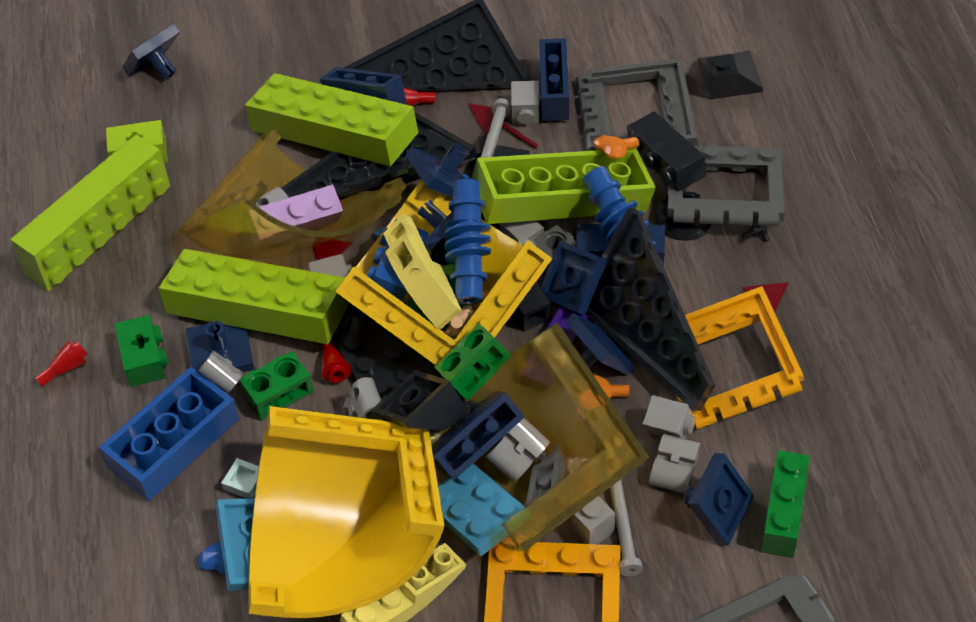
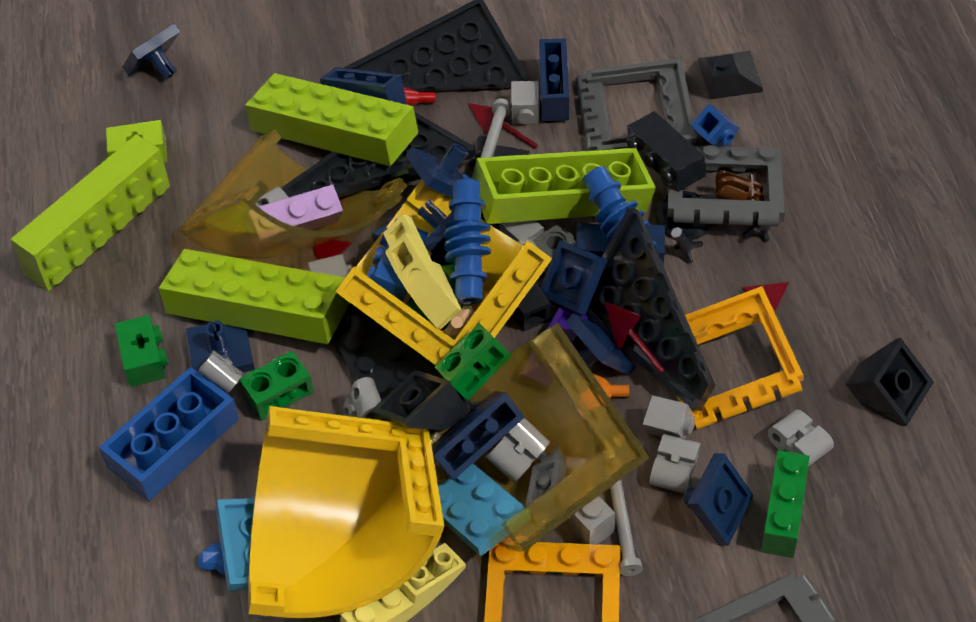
(67, 359): red cone -> none
(241, 479): light aqua plate -> none
(334, 366): red cone -> none
(615, 147): orange rock -> none
(622, 325): none -> dark red piece
(684, 243): none -> black bar
(715, 126): none -> blue brick
(734, 187): none -> reddish brown arm
(800, 436): none -> light grey piece
(891, 382): none -> black slope

